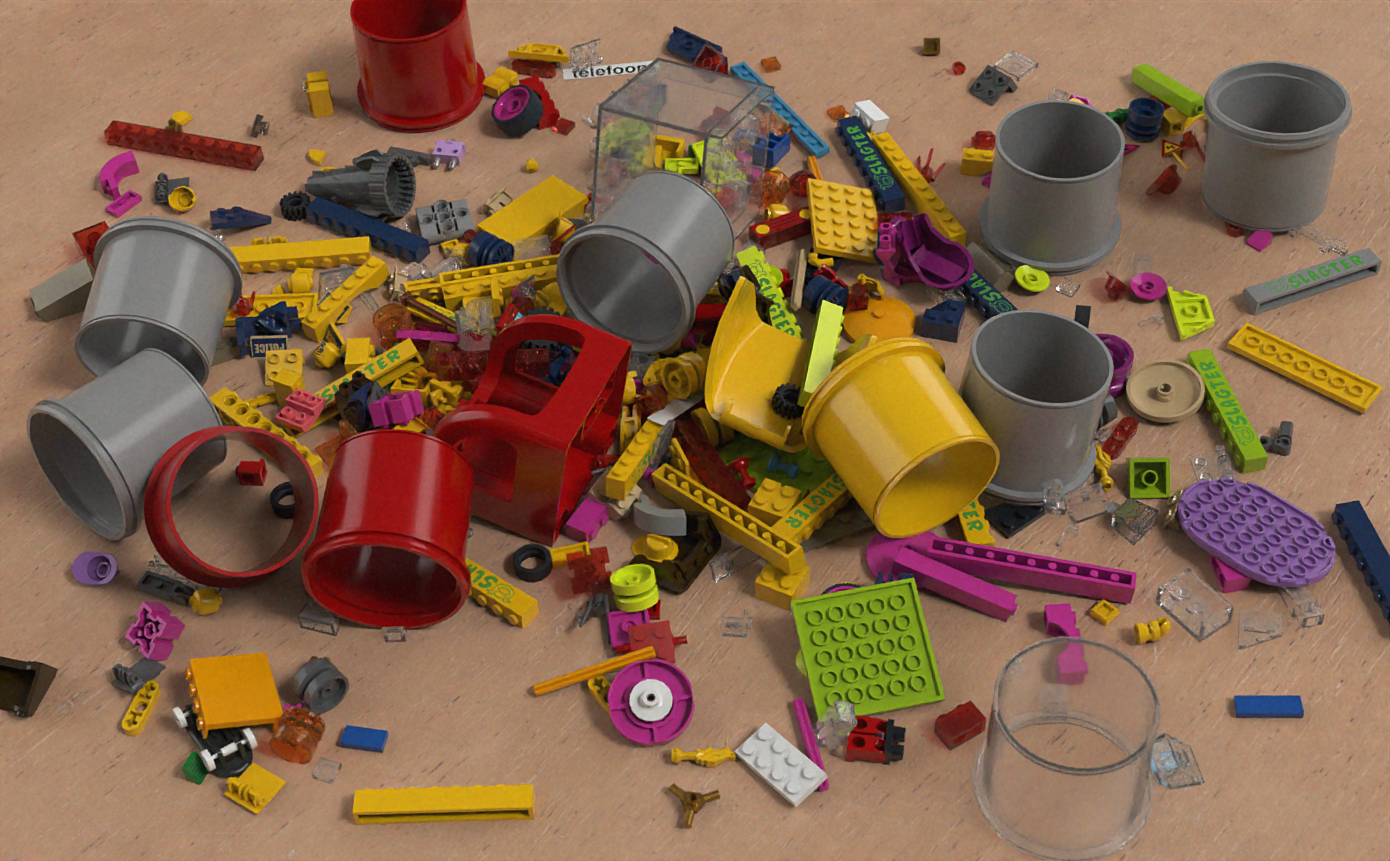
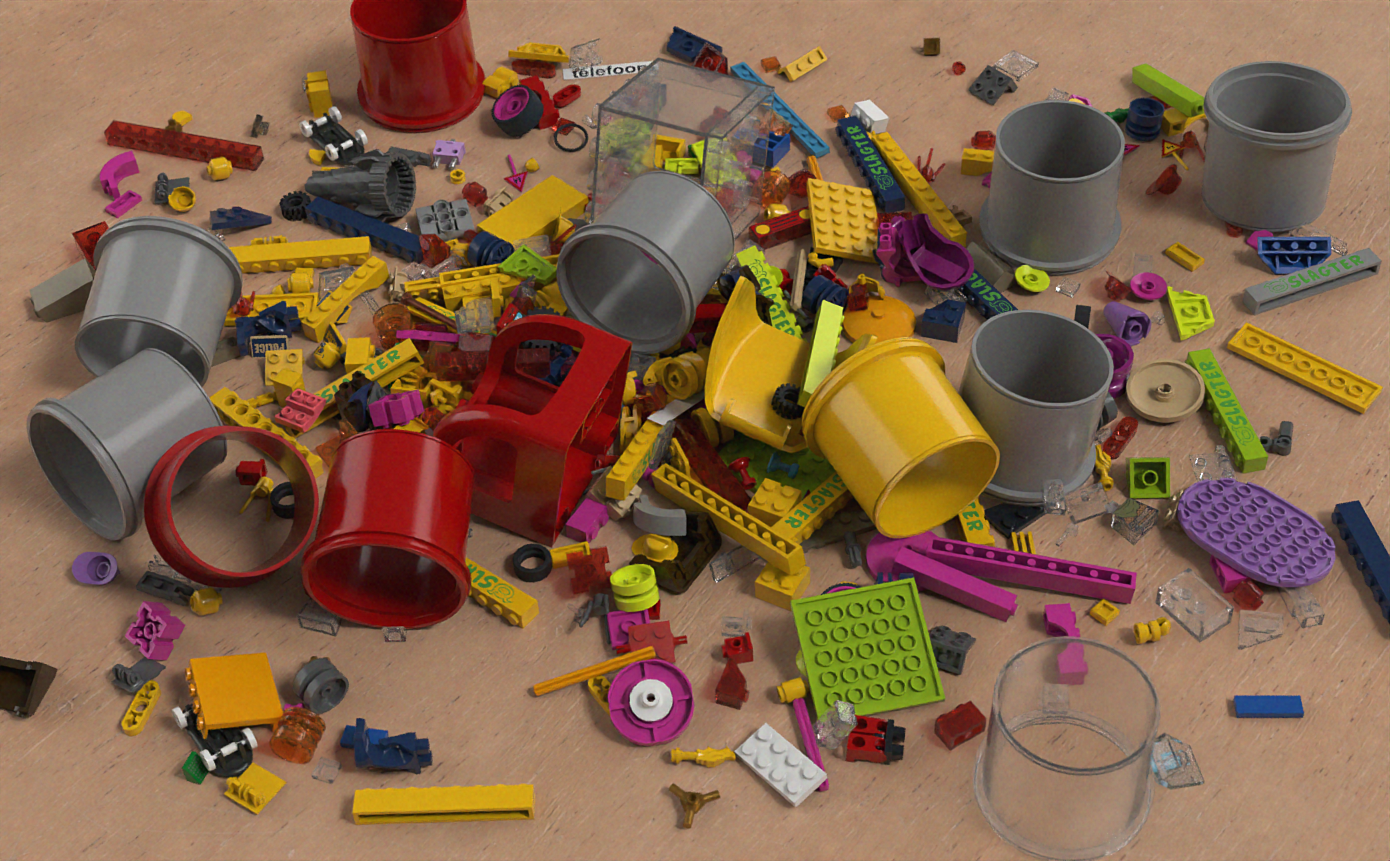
(219, 168): none -> yellow head
(263, 488): none -> yellow plant
(334, 138): none -> pearl dark grey piece
(393, 752): none -> dark blue hips
(433, 249): none -> clear red slope
(454, 176): none -> yellow bush
(474, 194): none -> clear red head
(516, 180): none -> piece
(526, 263): none -> lime wing
(567, 95): none -> red plate
(571, 125): none -> black tyre
(732, 687): none -> clear red slope
(738, 648): none -> red brick
(792, 689): none -> yellow brick
(803, 320): none -> dark grey plant
(804, 64): none -> yellow panel
(852, 549): none -> dark grey axle
(950, 648): none -> dark grey bracket
(961, 215): none -> medium nougat plate
(1022, 537): none -> yellow tile
(1127, 322): none -> medium lavender cone
(1184, 256): none -> yellow tile
(1248, 595): none -> clear red head
(1293, 254): none -> blue wedge

